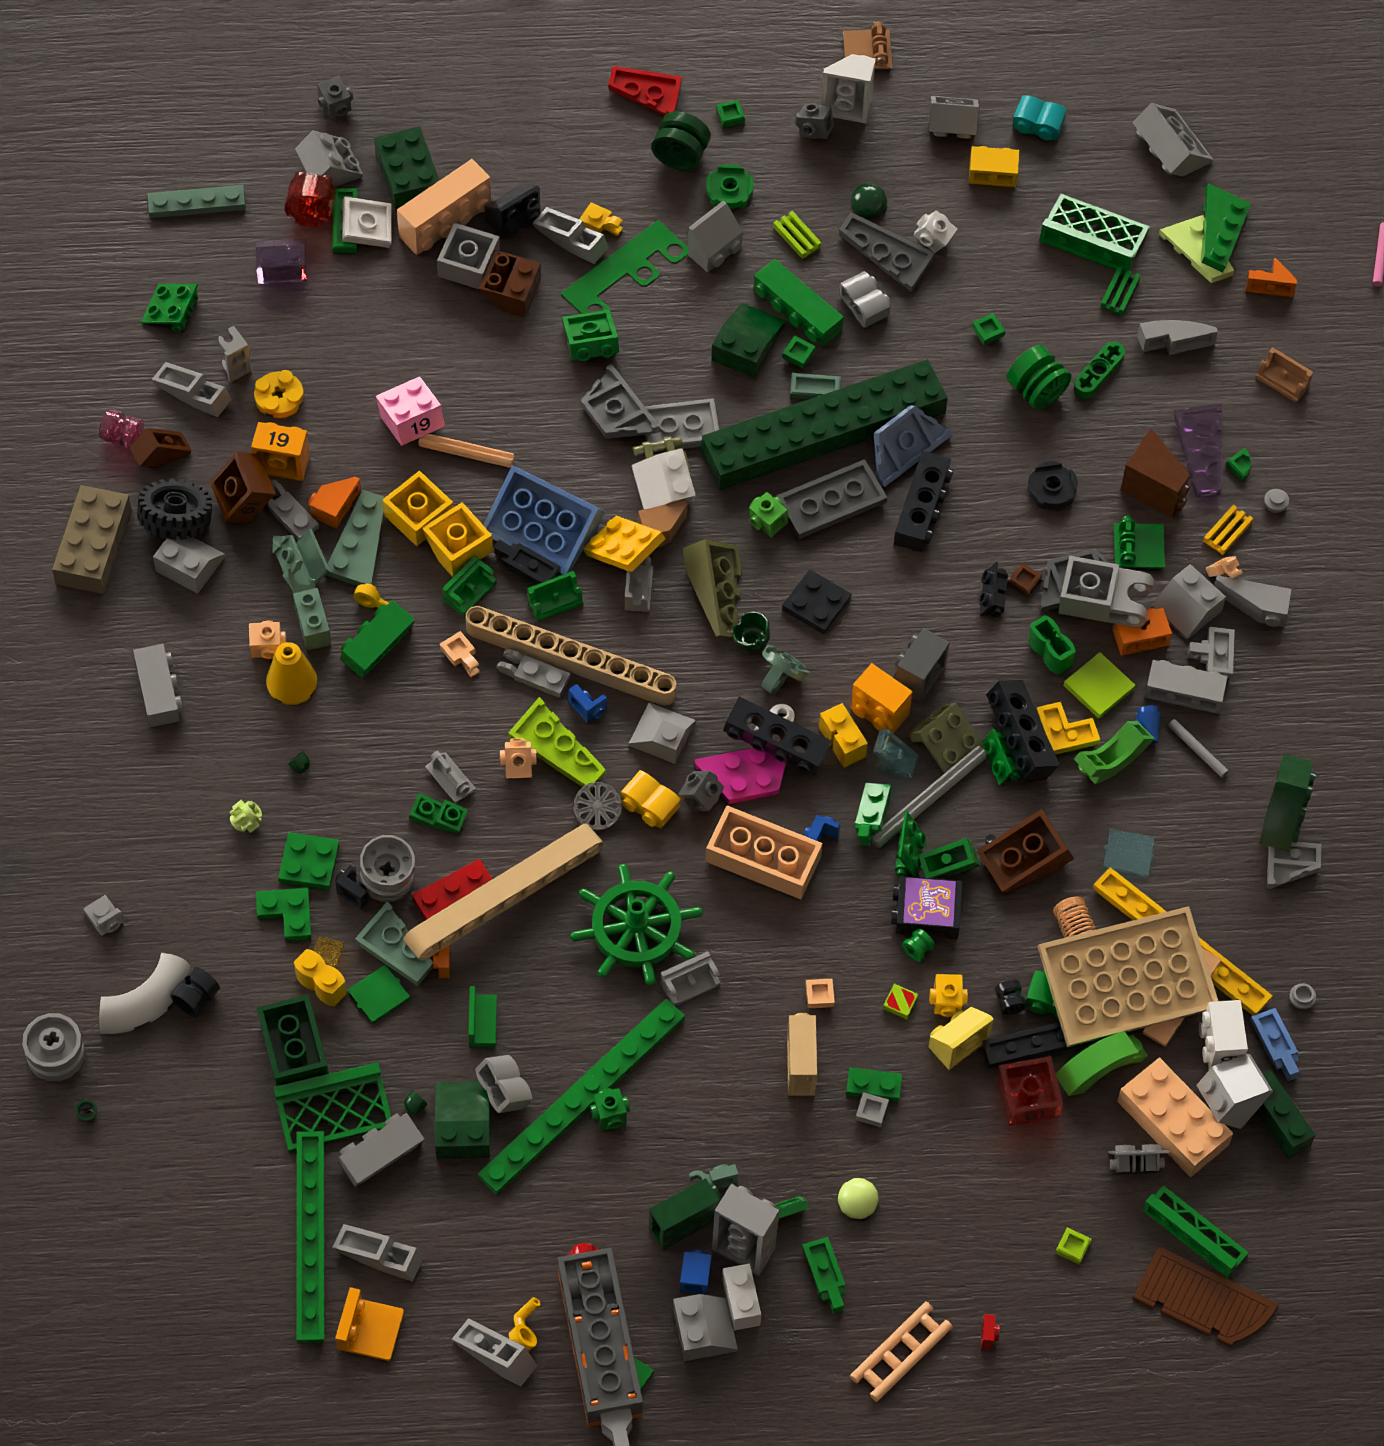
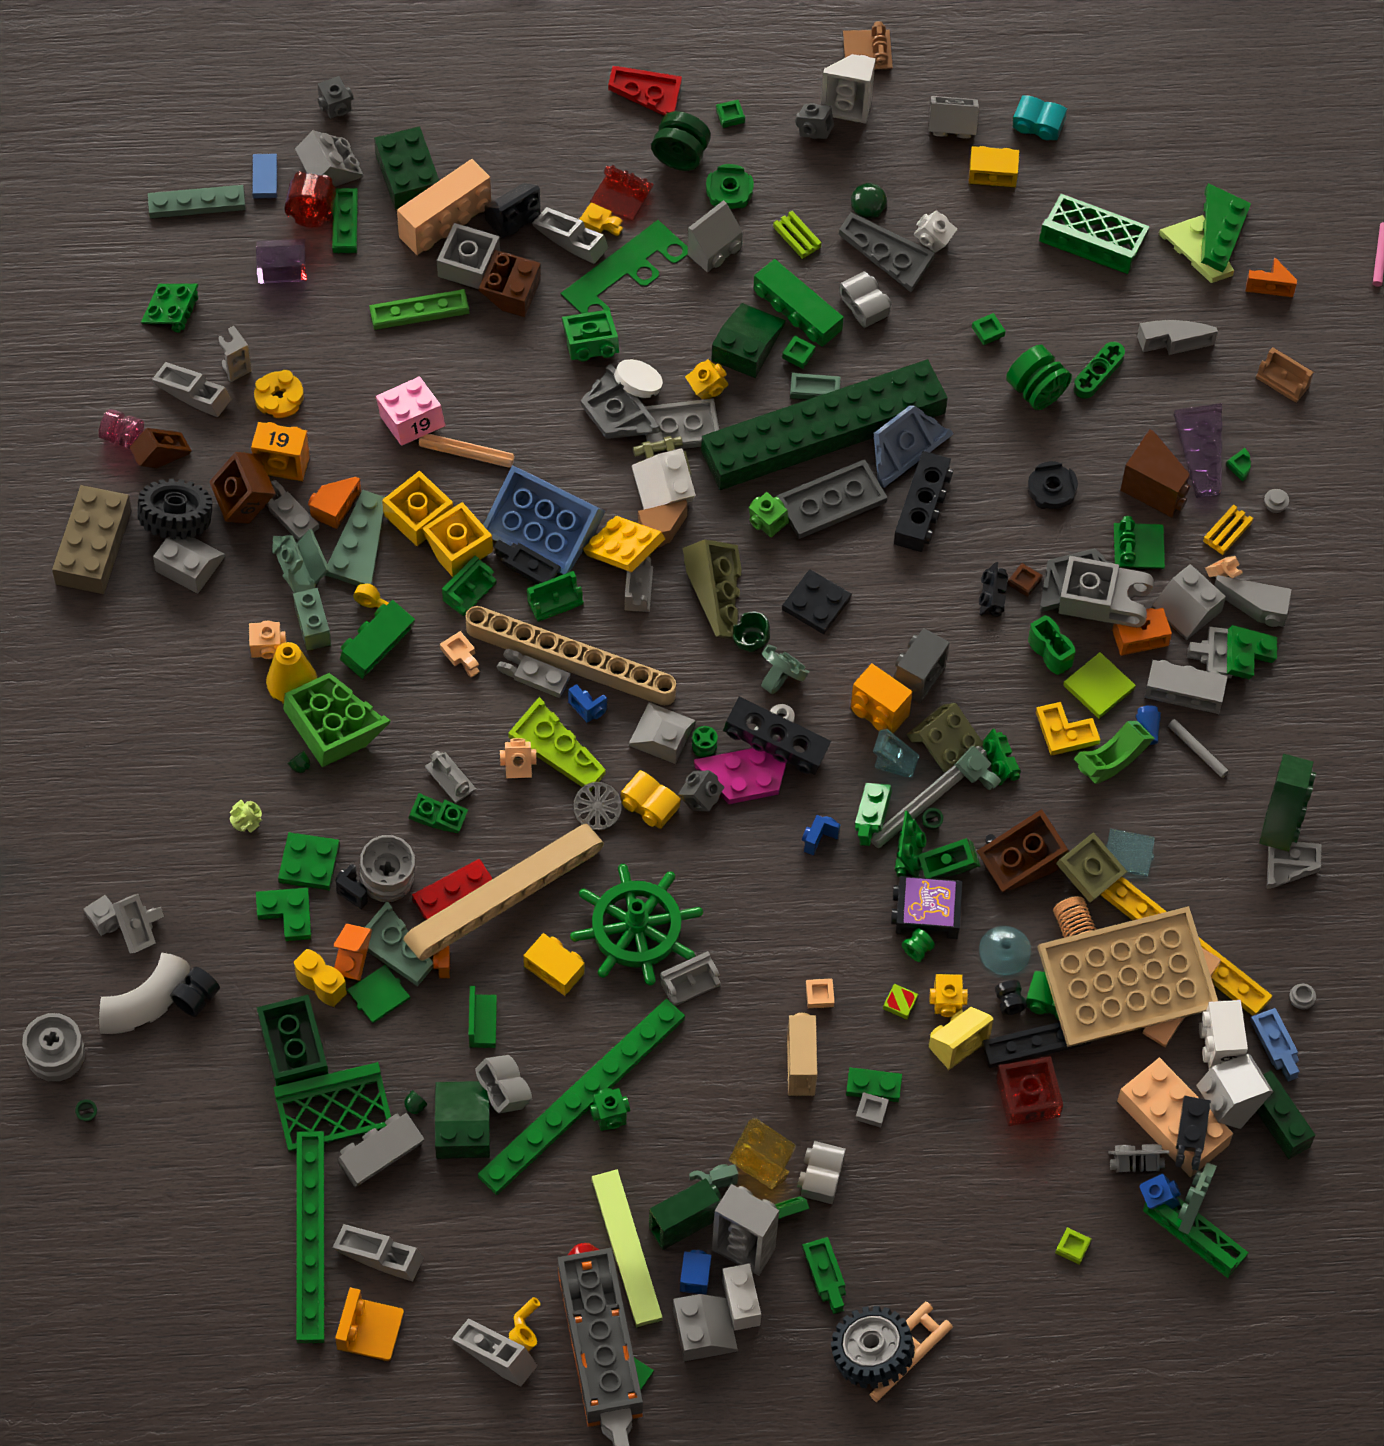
(136, 922): none -> light grey hinge
(158, 685): light grey brick -> none
(264, 175): none -> medium blue tile
(329, 950): clear yellow tile -> none
(332, 718): none -> bright green wedge
(352, 951): none -> orange slope
(366, 222): white tile -> none
(419, 309): none -> bright green tile
(554, 963): none -> yellow brick
(621, 192): none -> clear red hinge
(626, 1248): none -> yellowish green tile
(638, 378): none -> white tile
(704, 735): none -> green wheel
(707, 379): none -> yellow brick
(763, 852): light nougat brick -> none
(763, 1153): none -> clear yellow bracket
(822, 1172): none -> light grey brick
(849, 742): yellow piece -> none
(858, 1198): yellowish green hair -> none
(875, 1365): none -> wheel
(930, 814): none -> dark green hinge
(974, 766): none -> sand green plate
(990, 1332): red plate -> none
(1005, 960): none -> clear light blue dish
(1022, 730): black brick -> none
(1091, 867): none -> olive tile
(1099, 1060): bright green arch -> none
(1126, 276): green tile -> none
(1160, 1191): none -> blue bracket
(1171, 140): light grey slope -> none
(1192, 1129): none -> black hinge
(1195, 1197): none -> sand green wing
(1202, 1298): reddish brown piece -> none
(1244, 647): none -> green plate

